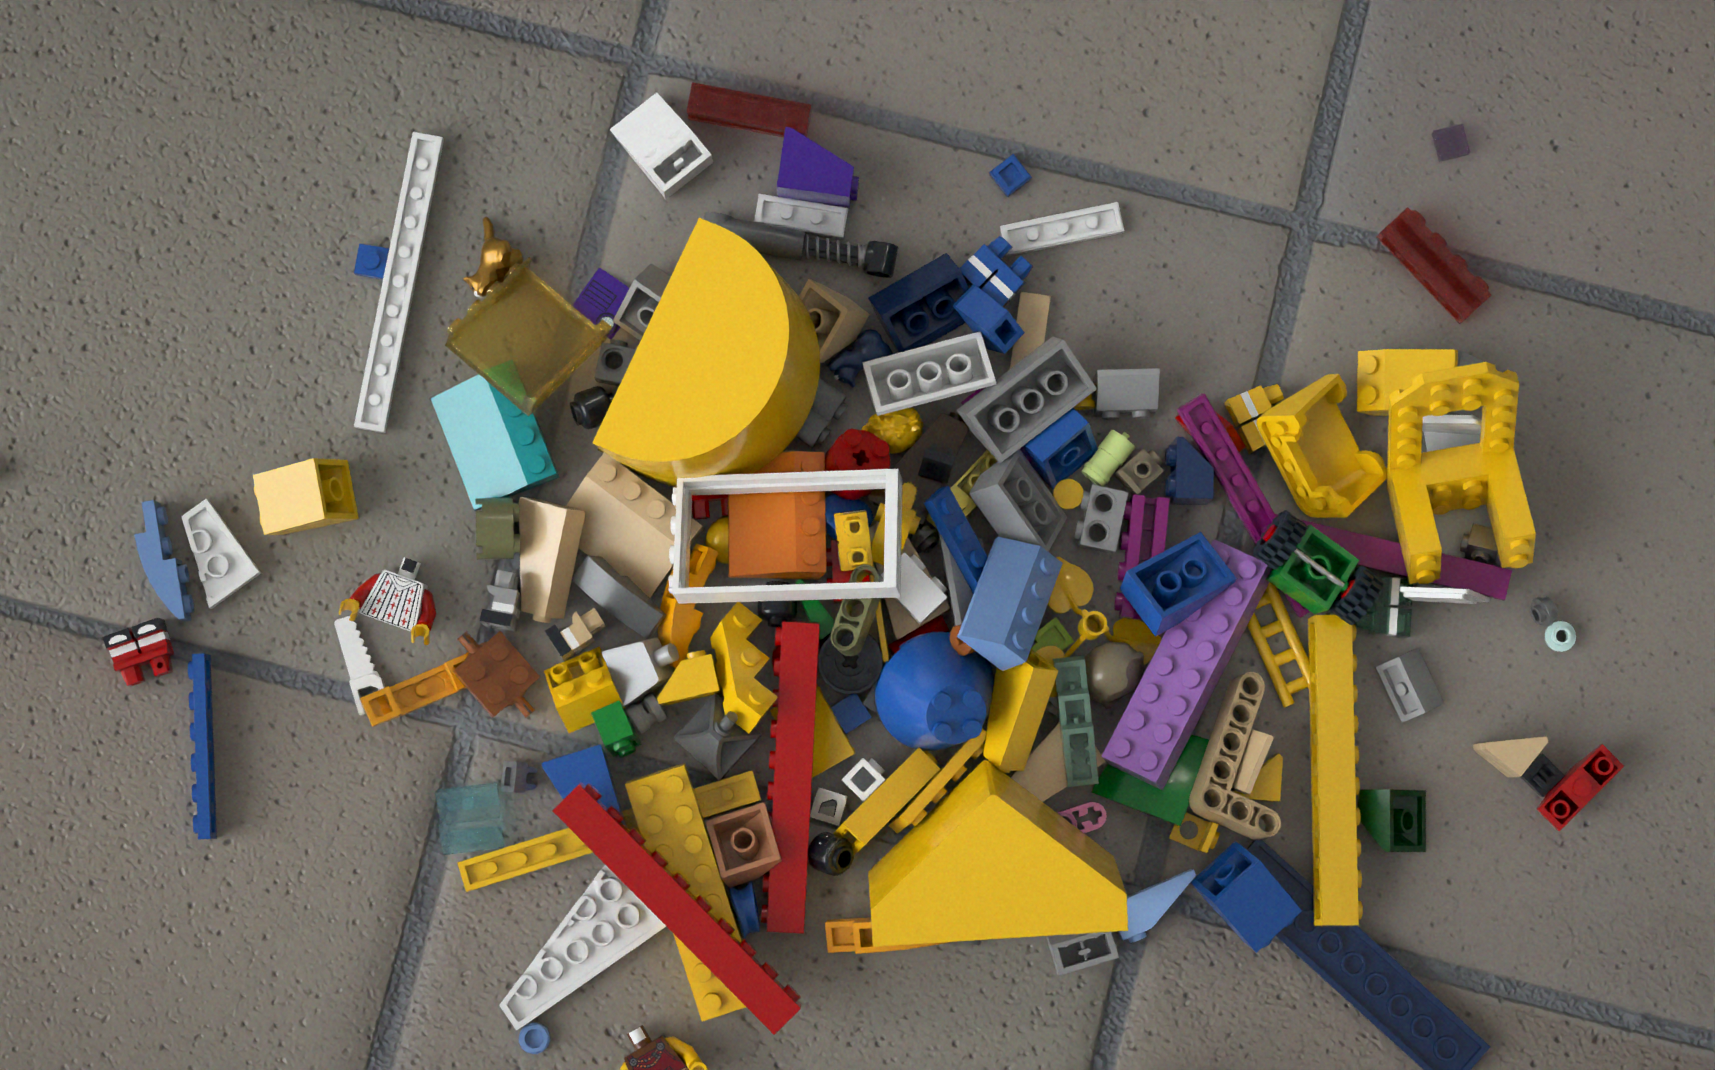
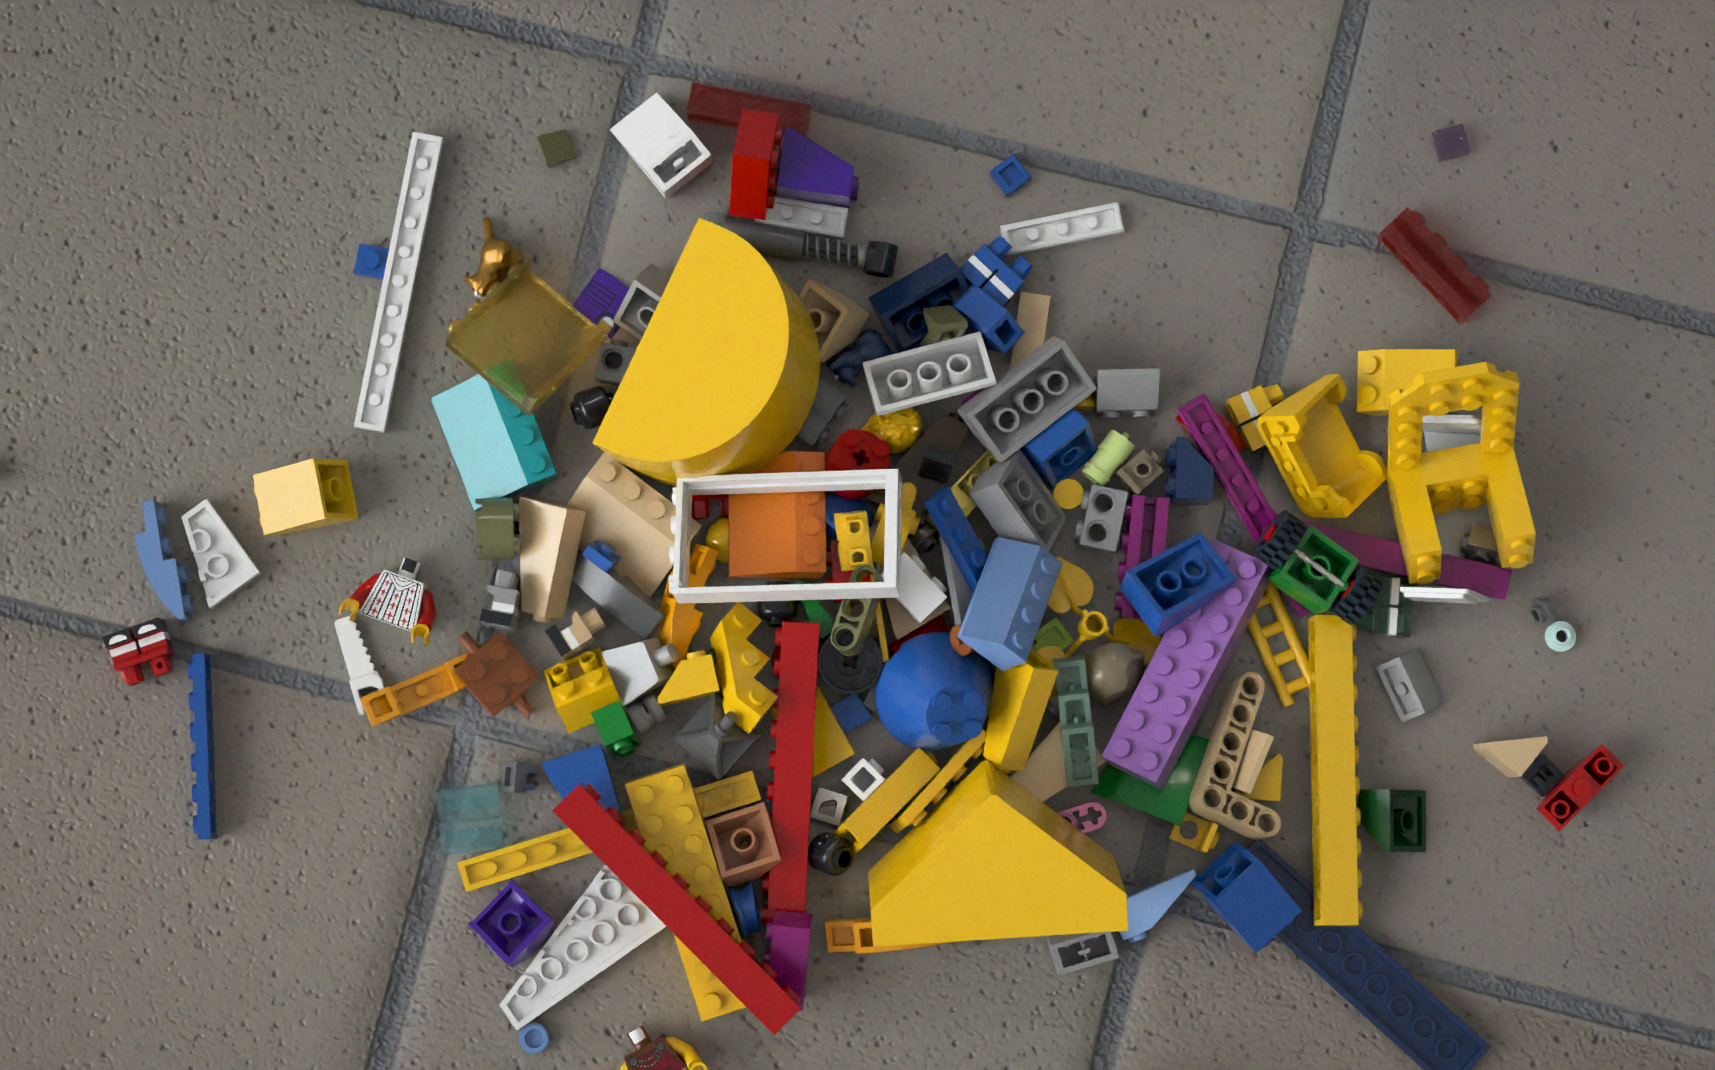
(513, 925): none -> dark purple slope
(556, 148): none -> olive slope
(602, 555): none -> blue plate
(755, 164): none -> red brick
(790, 949): none -> magenta brick
(943, 324): none -> olive slope

